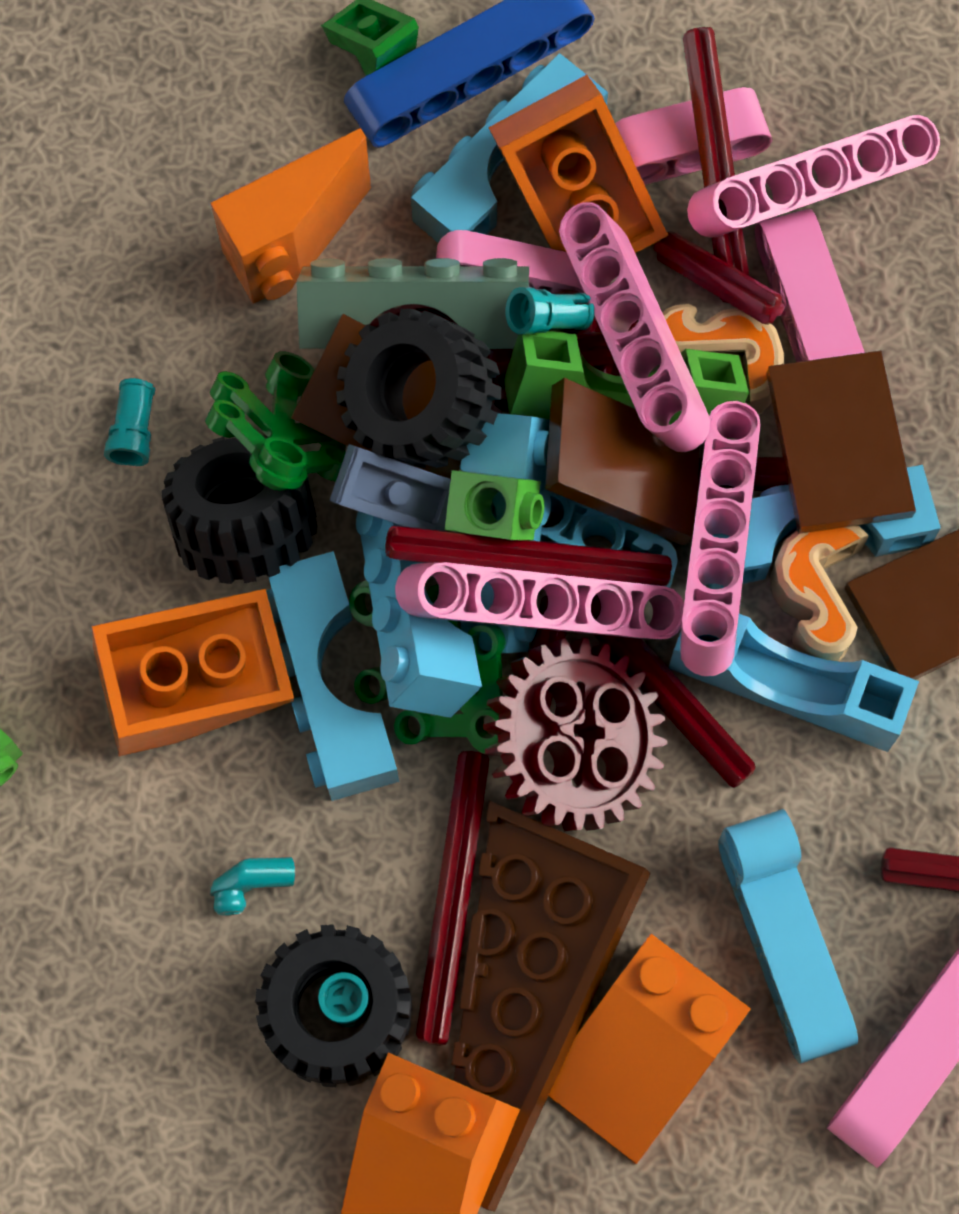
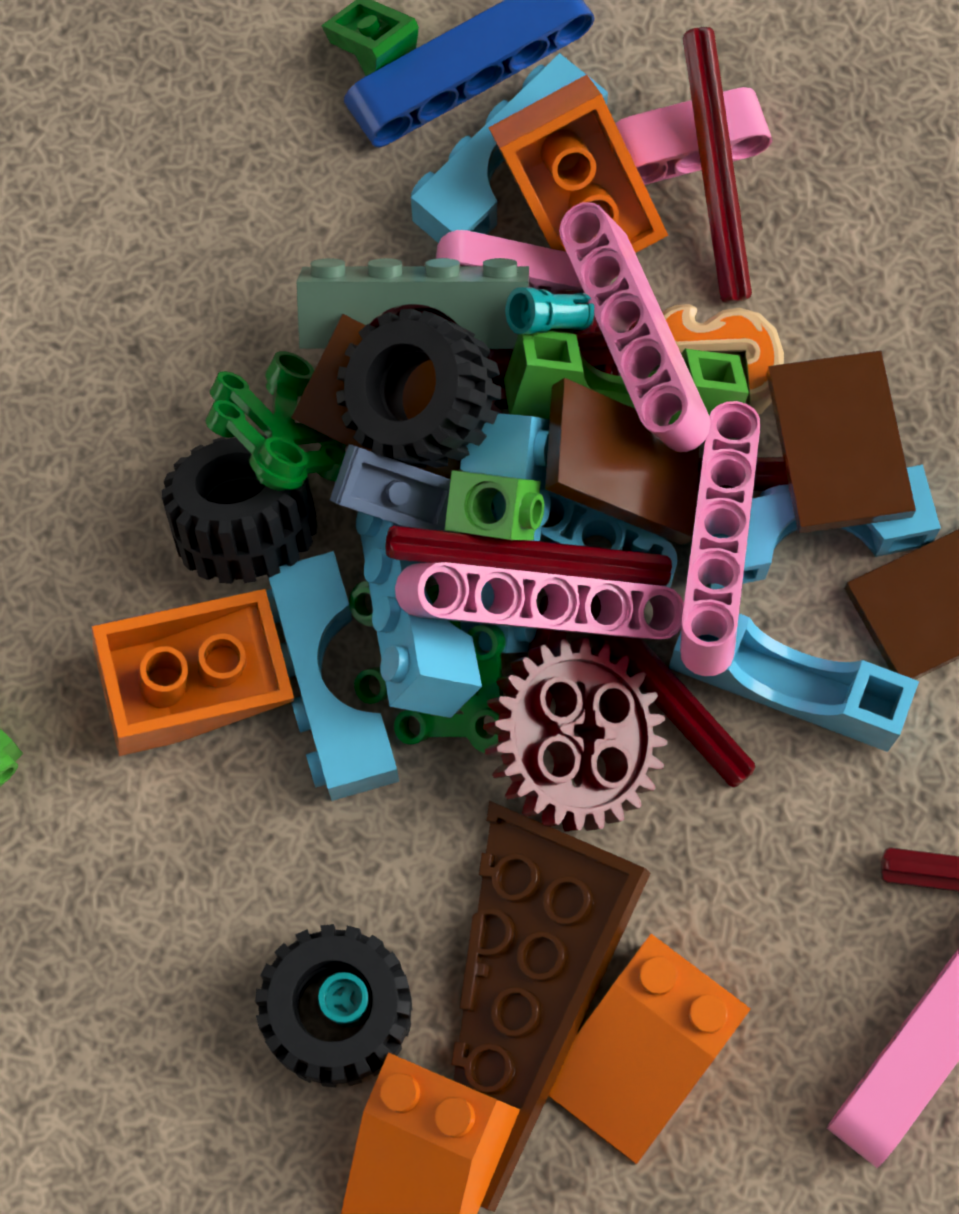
(130, 434): teal pin -> none
(247, 875): teal arm -> none
(291, 215): orange slope -> none
(452, 899): dark red axle -> none
(719, 278): dark red axle -> none
(793, 179): bright pink beam -> none
(793, 956): medium azure beam -> none
(805, 276): bright pink beam -> none
(808, 594): tan animal -> none

